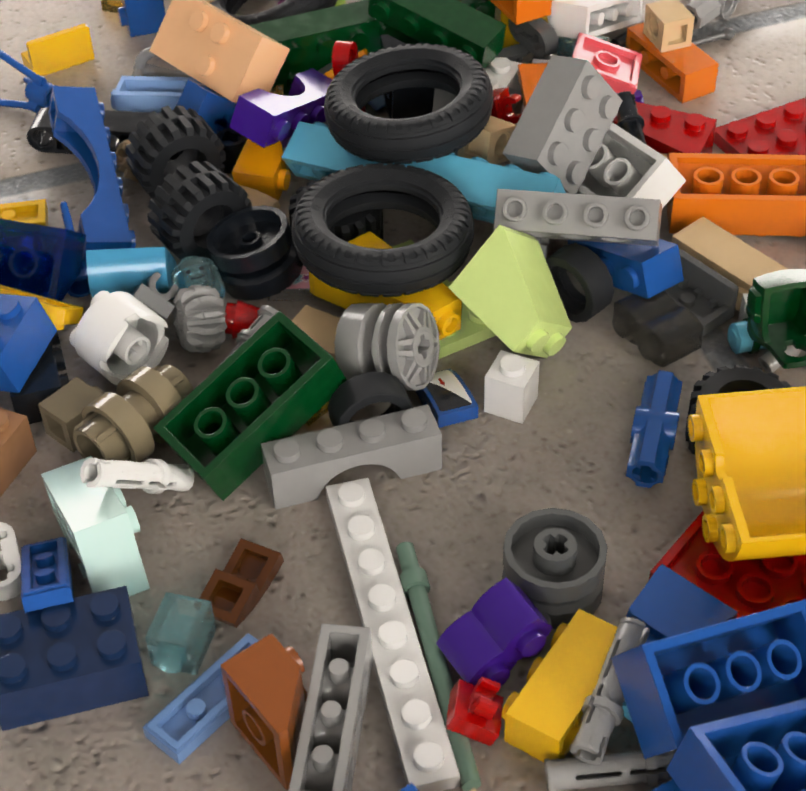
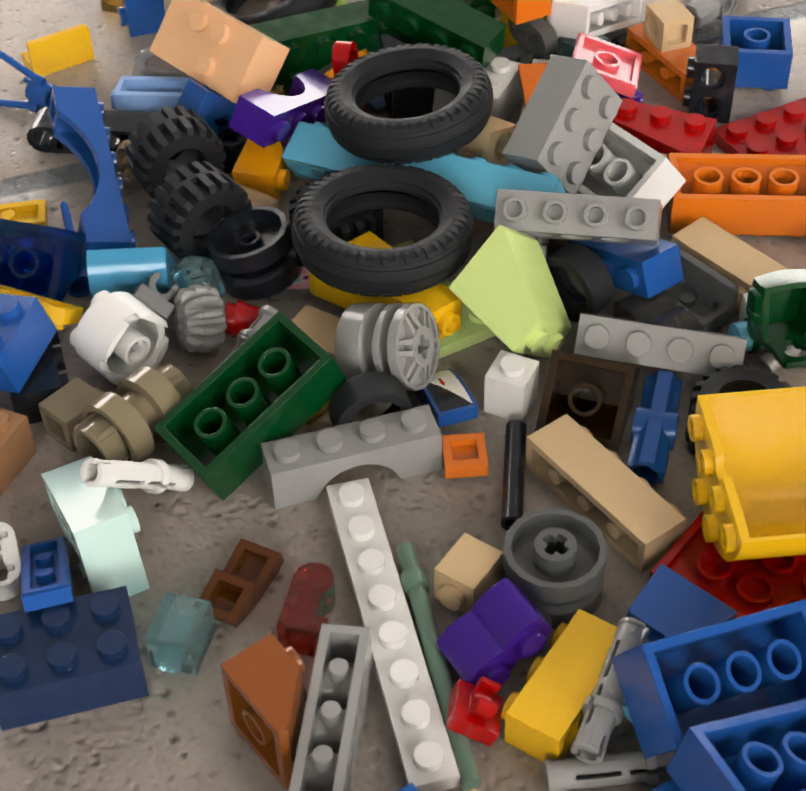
(195, 711): medium blue tile -> none
(305, 607): none -> clear red leg
(464, 455): none -> orange plate
(467, 573): none -> tan brick
(502, 105): red tile -> none
(513, 473): none -> black piece
(591, 393): none -> dark brown slope
(605, 491): none -> tan brick
(628, 116): black axle -> none
(657, 345): none -> light grey arch
(717, 83): none -> black brick
(763, 50): none -> blue brick

